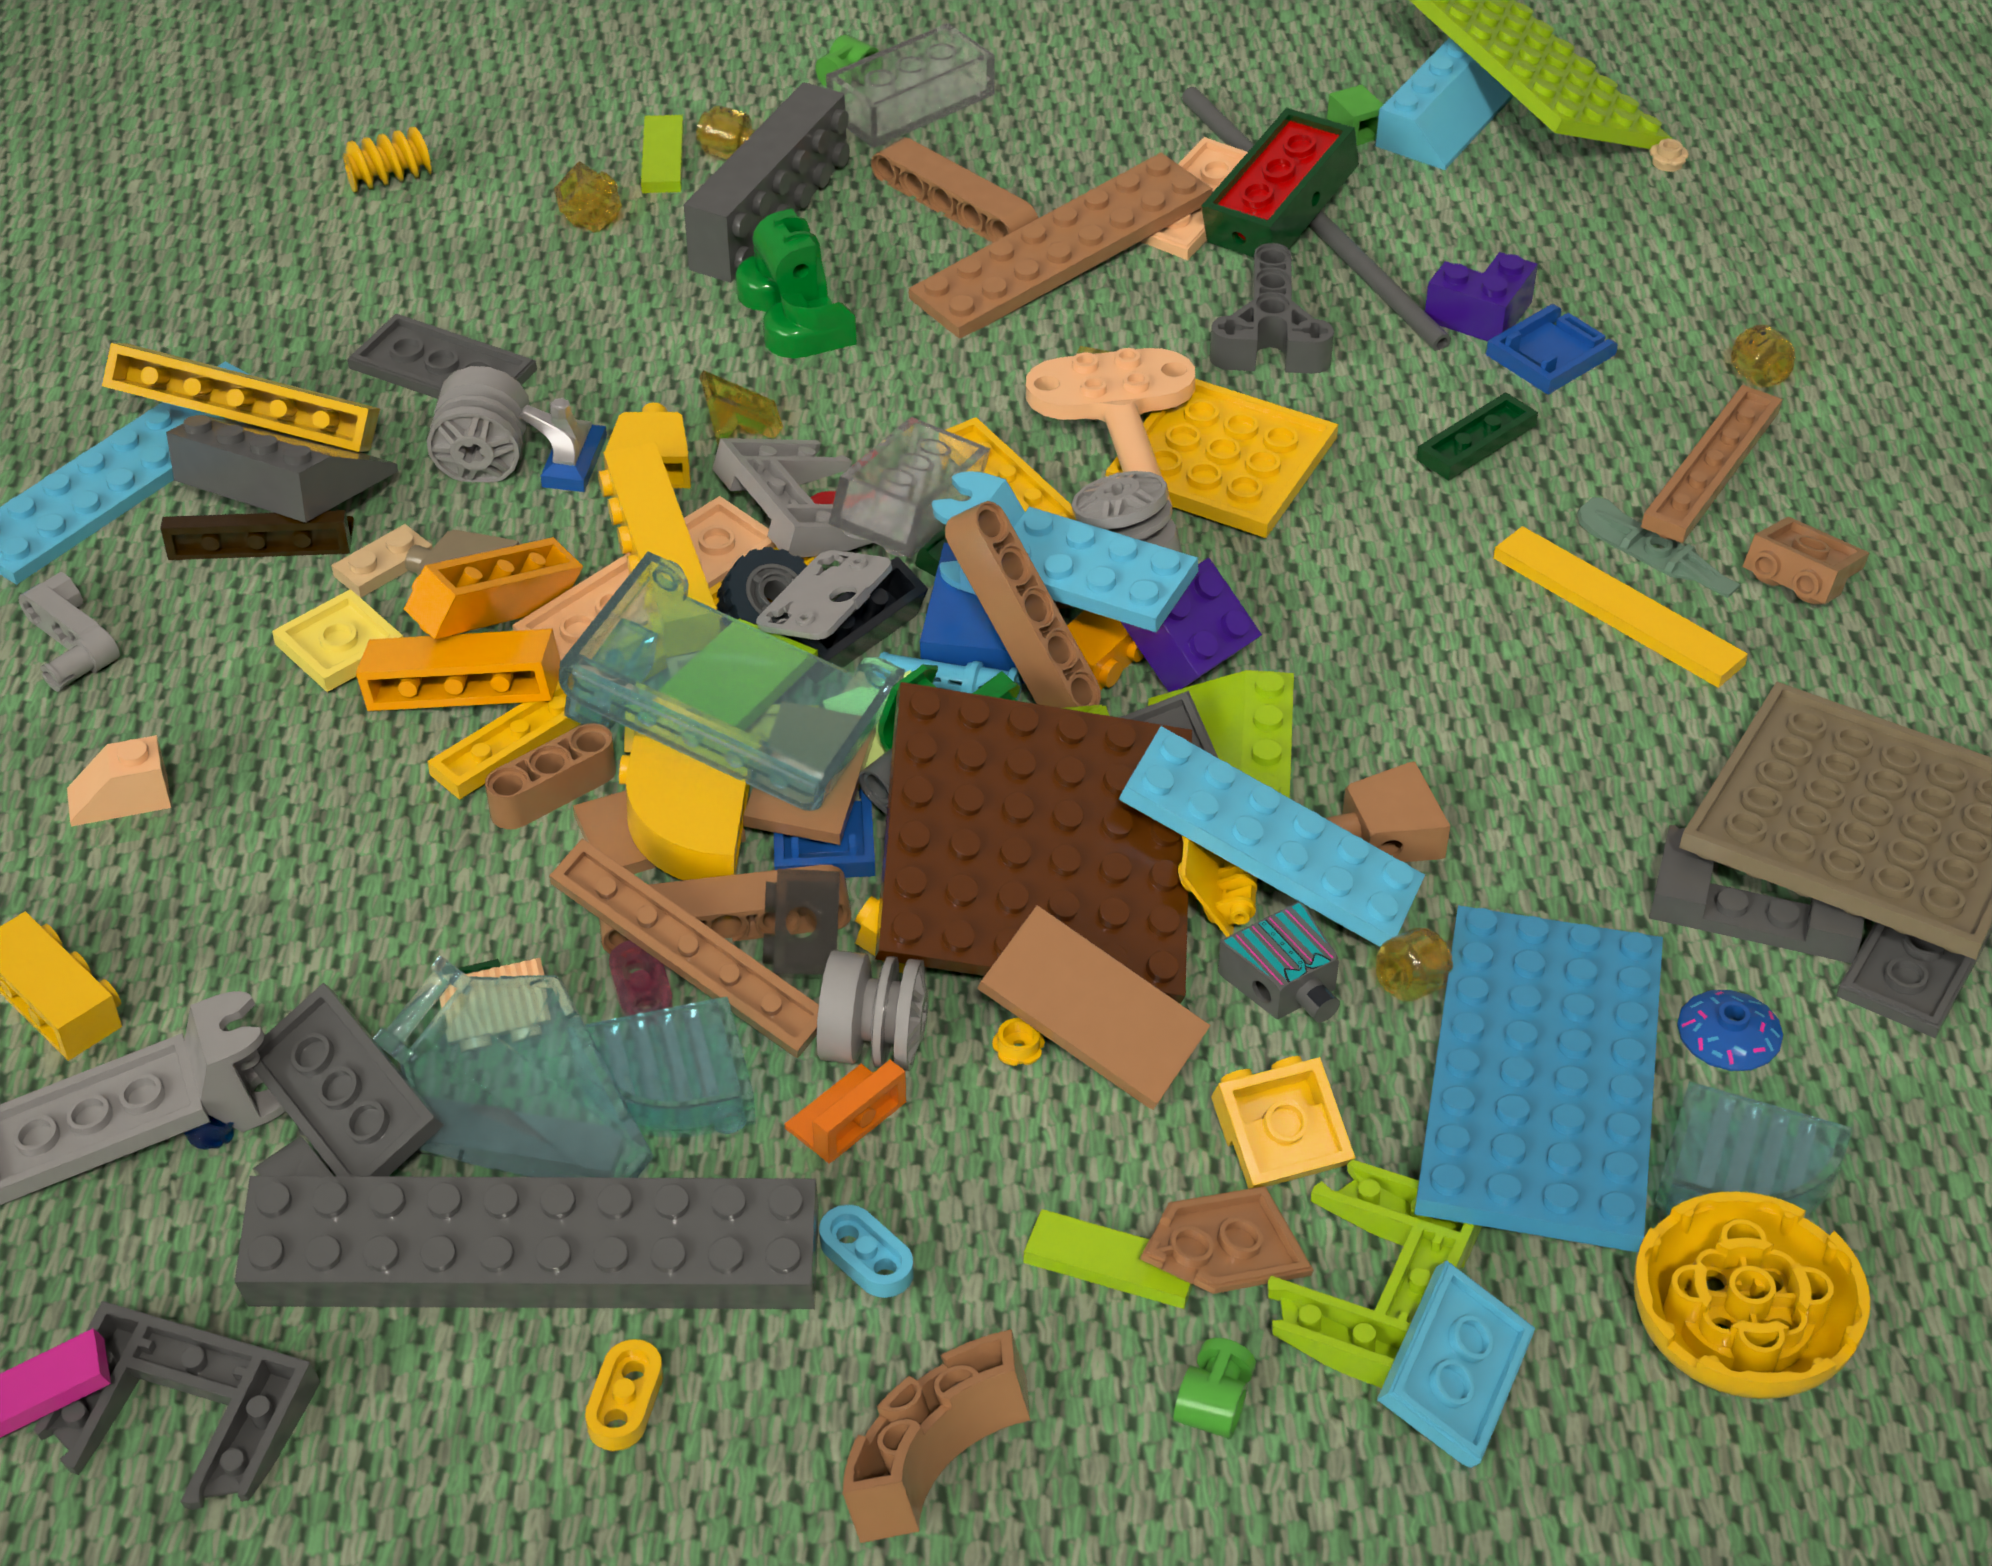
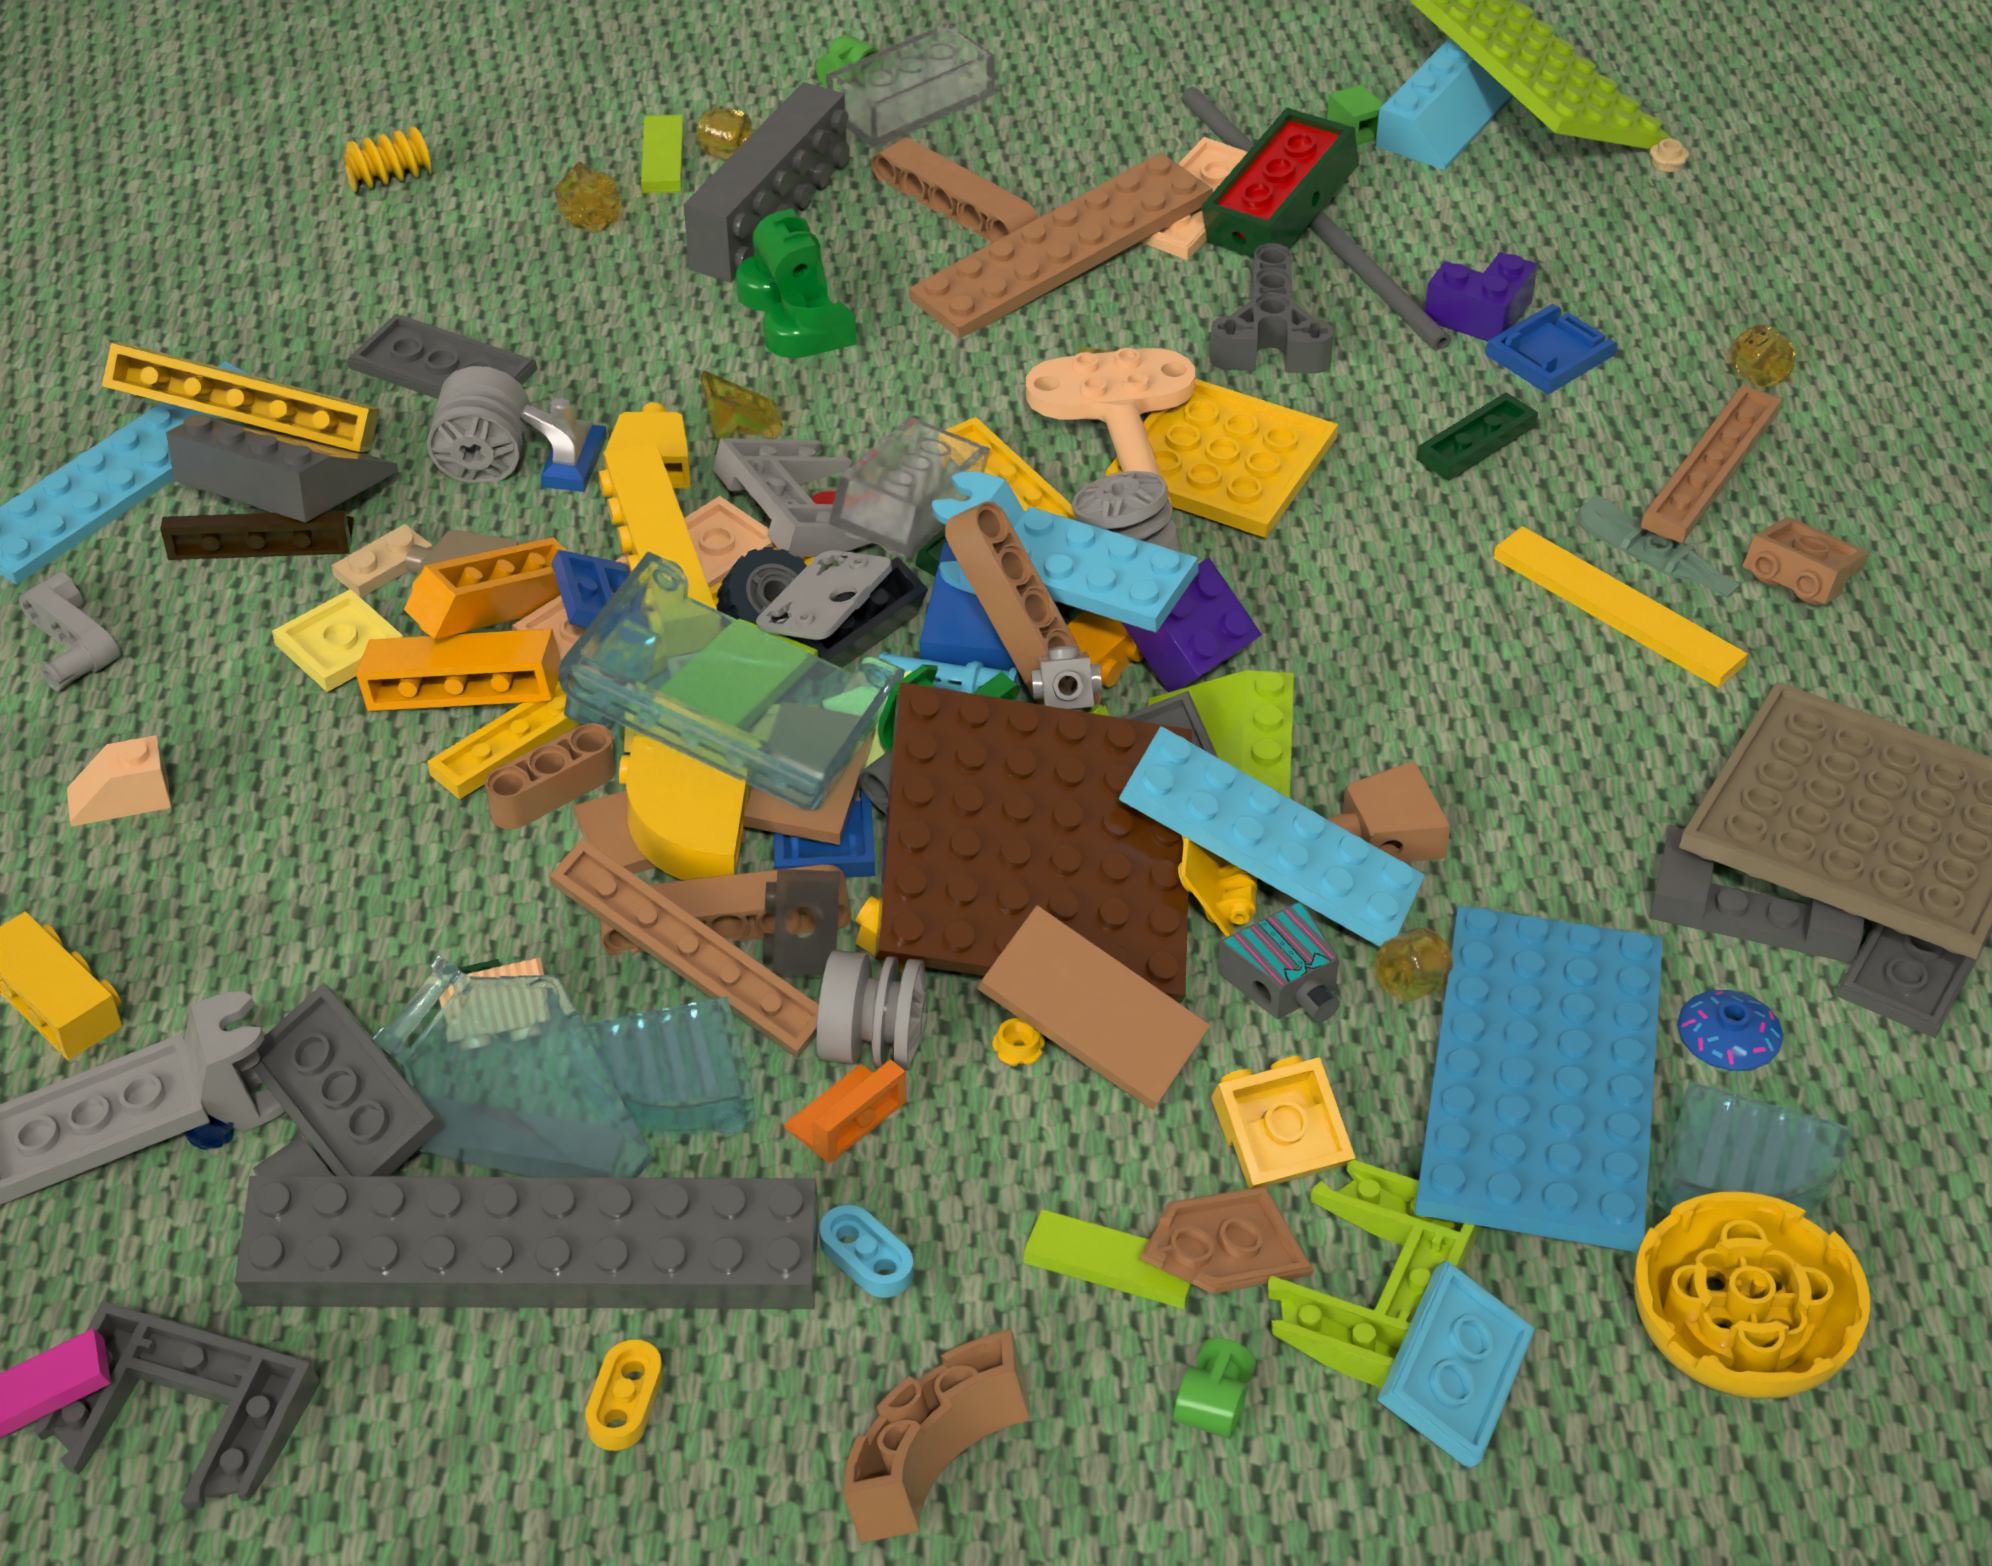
(586, 584): none -> blue plate
(642, 987): clear pink plate -> none
(1066, 662): none -> light grey brick

